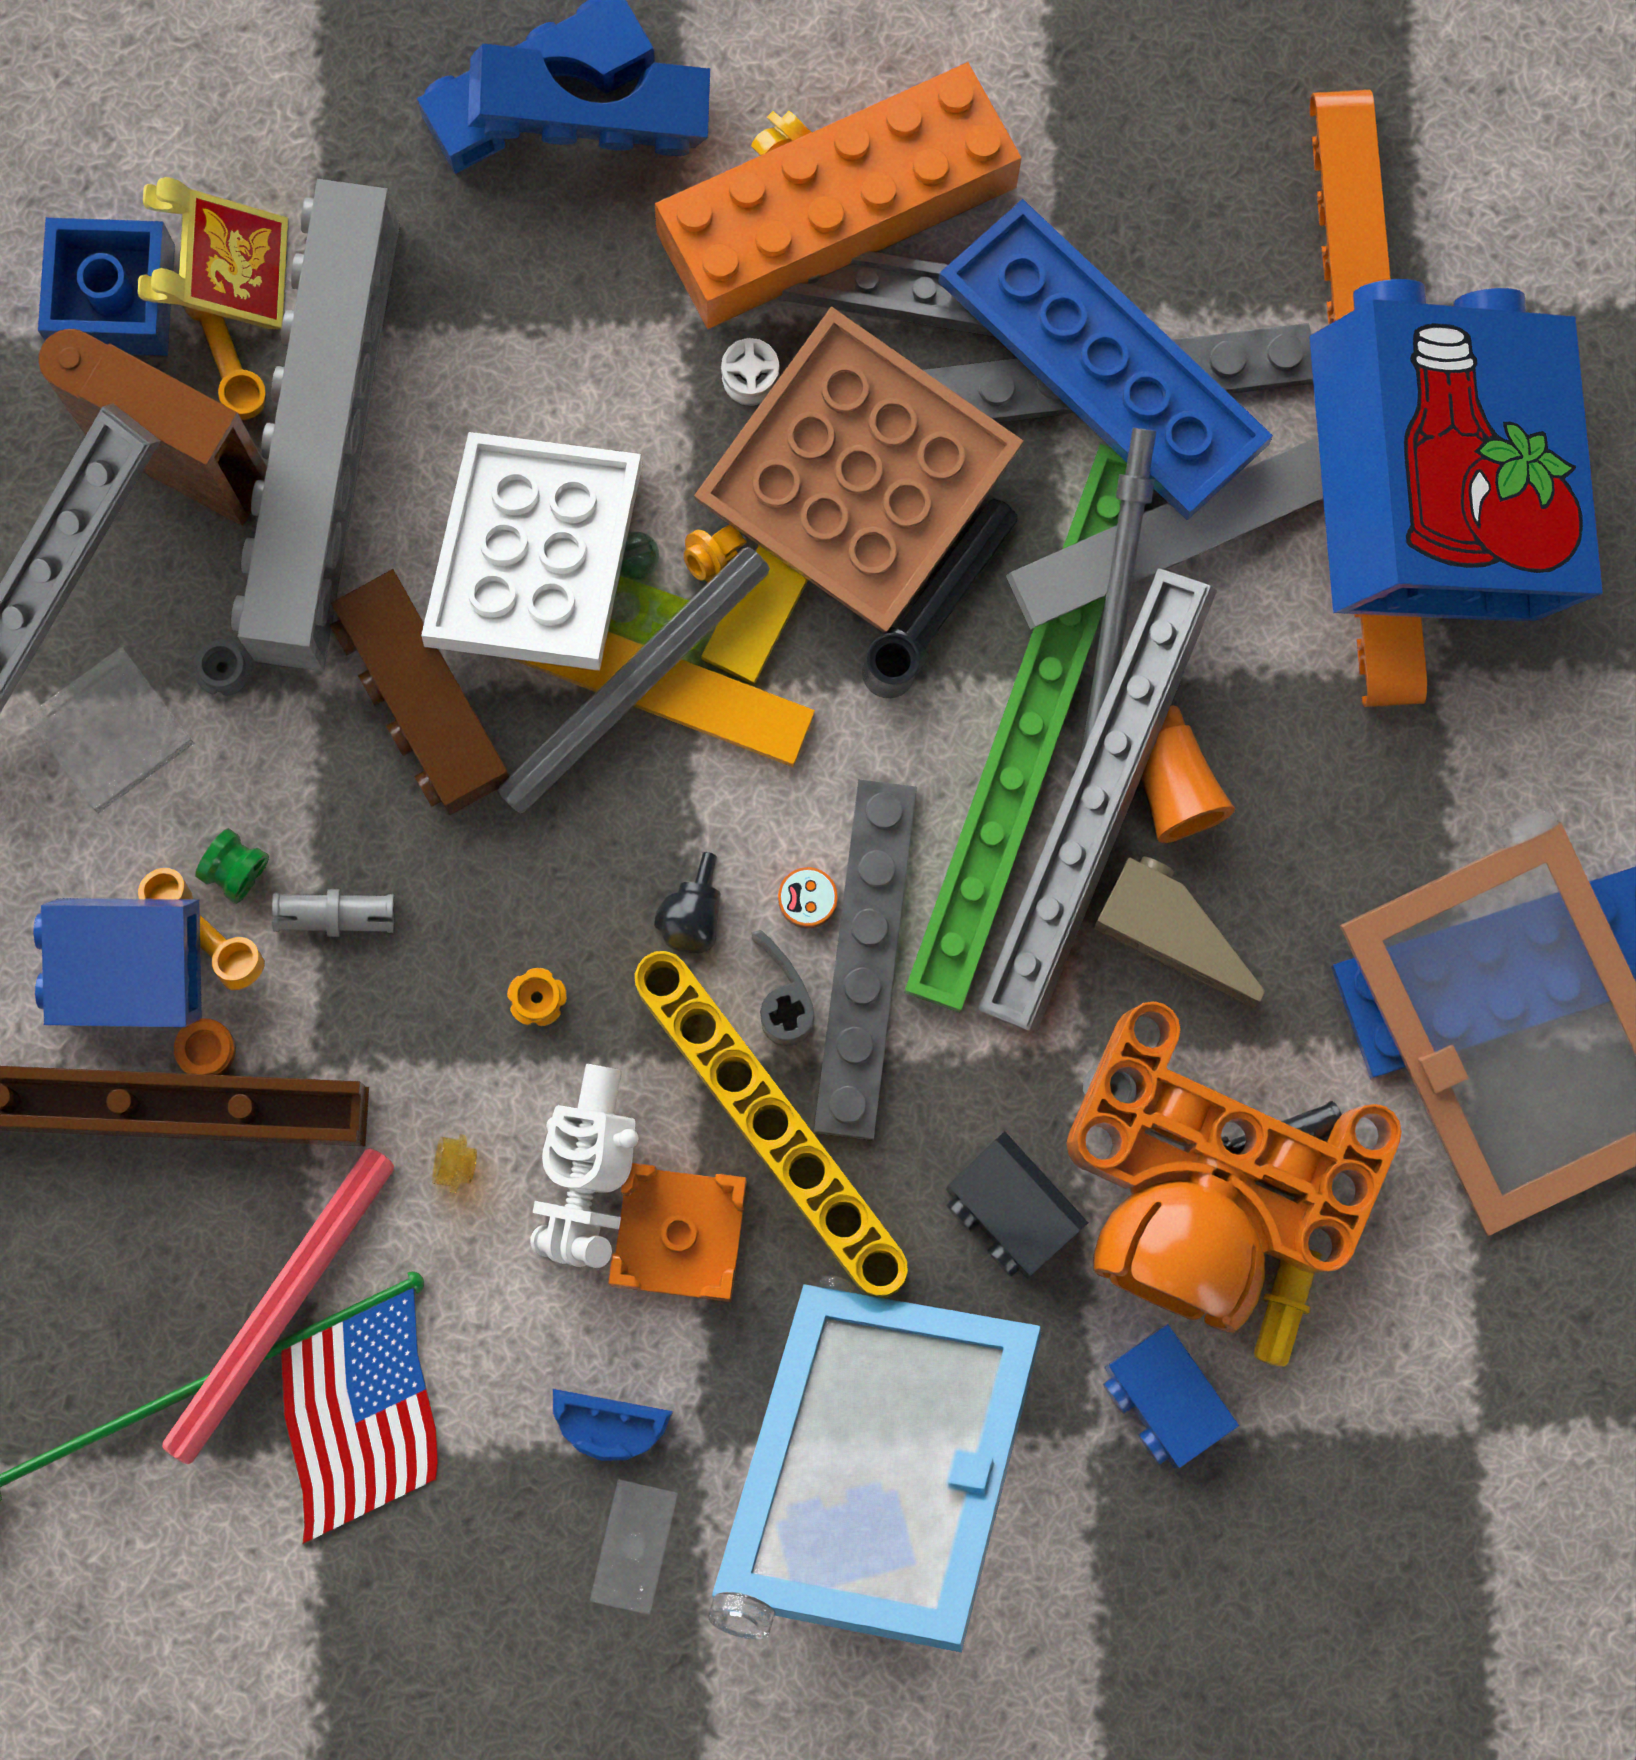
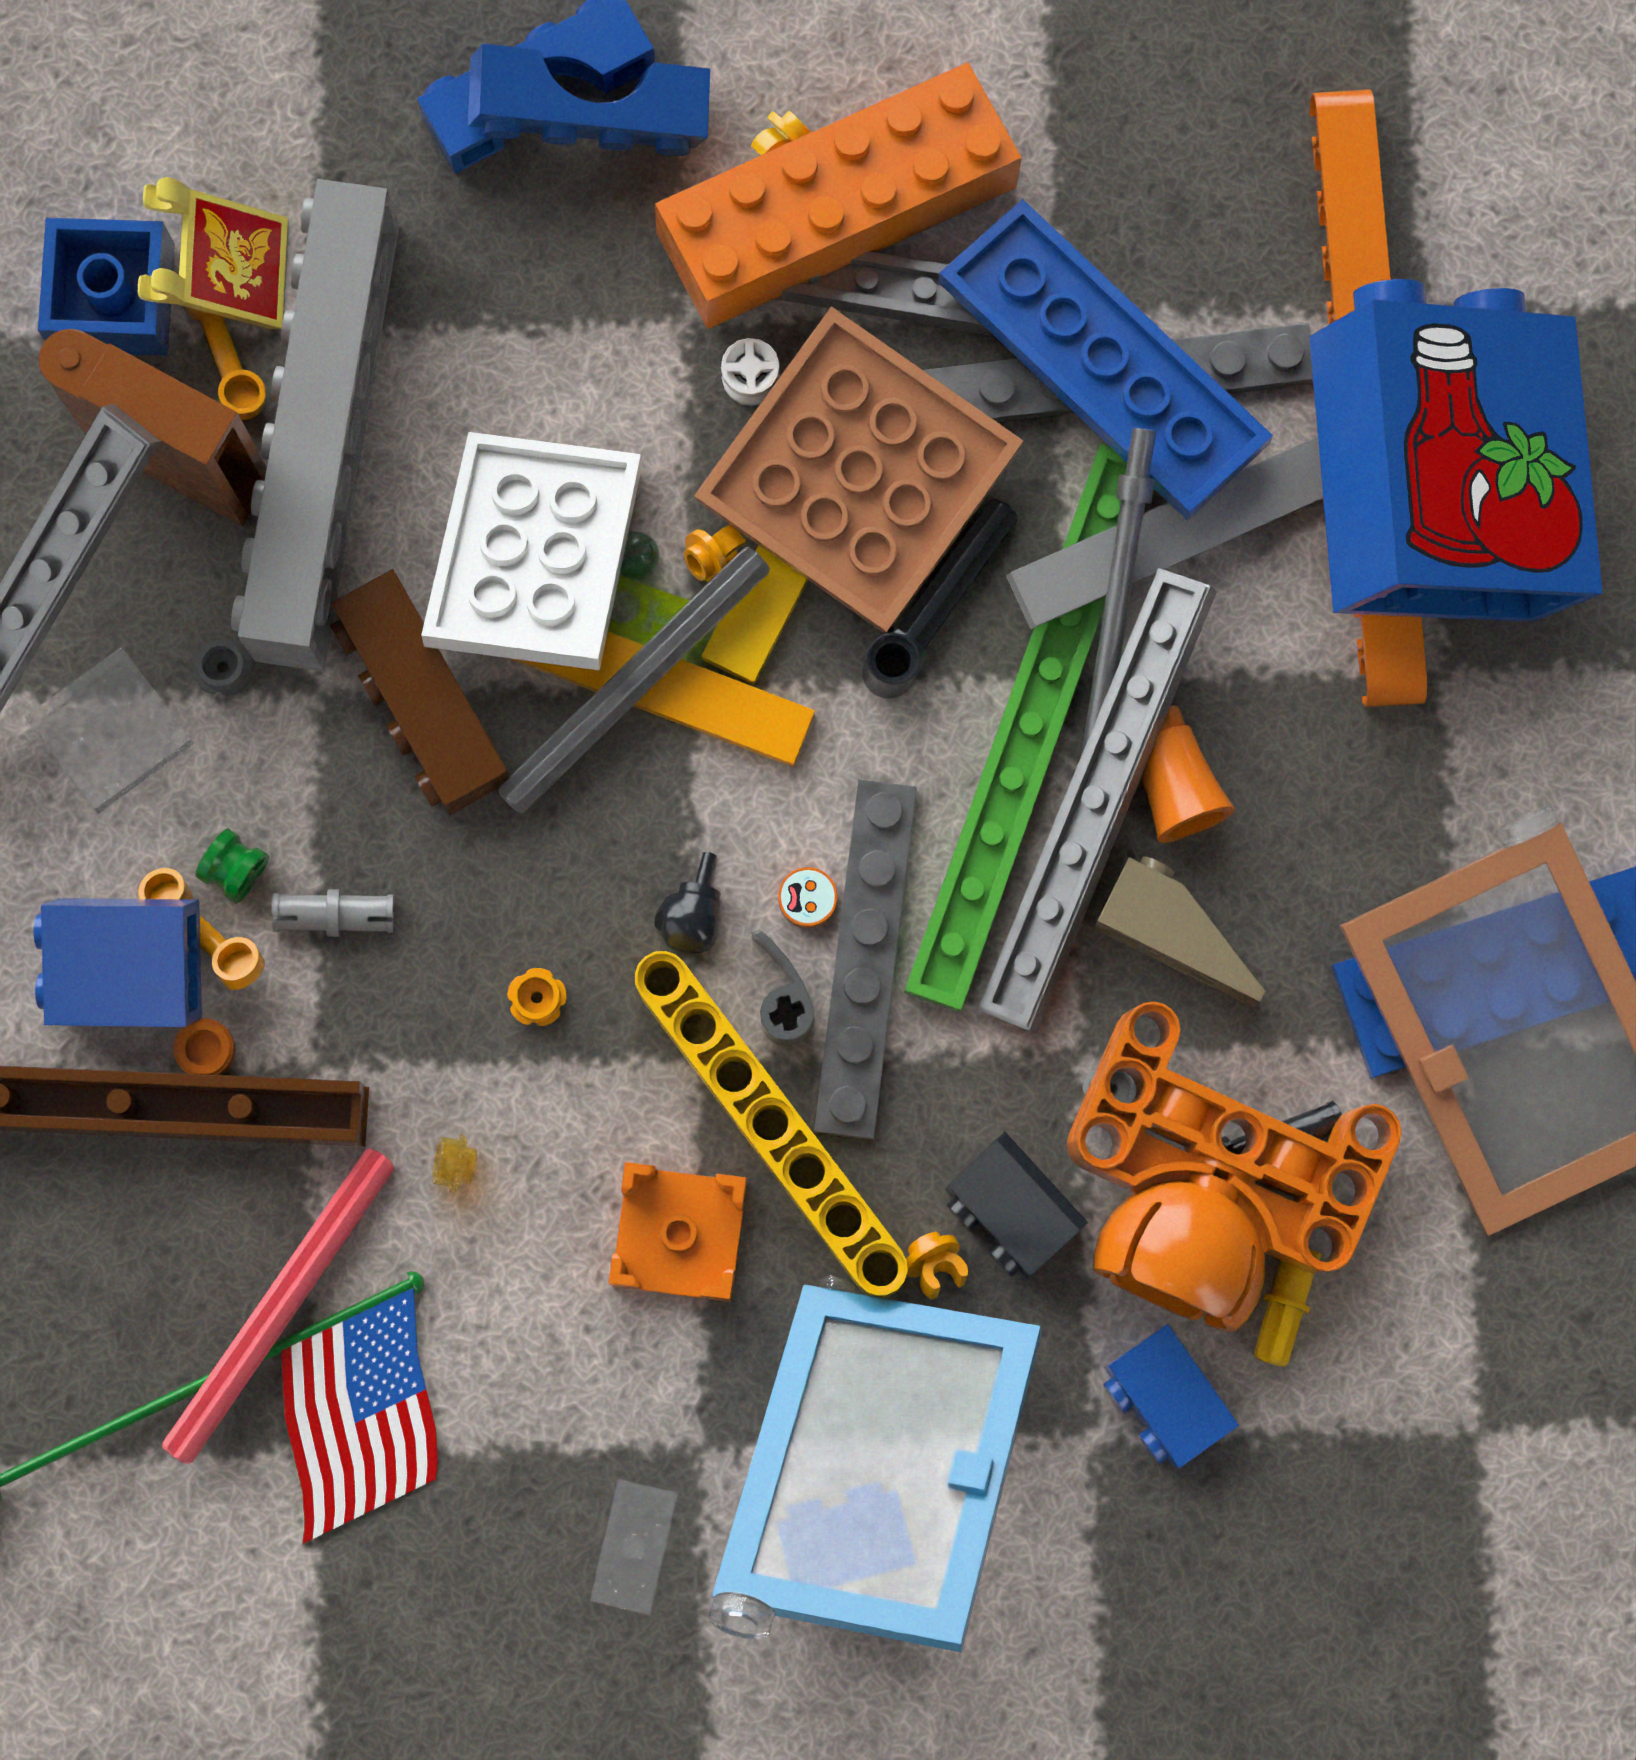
(588, 1154): white torso -> none
(608, 1427): blue plate -> none
(933, 1255): none -> light orange plate

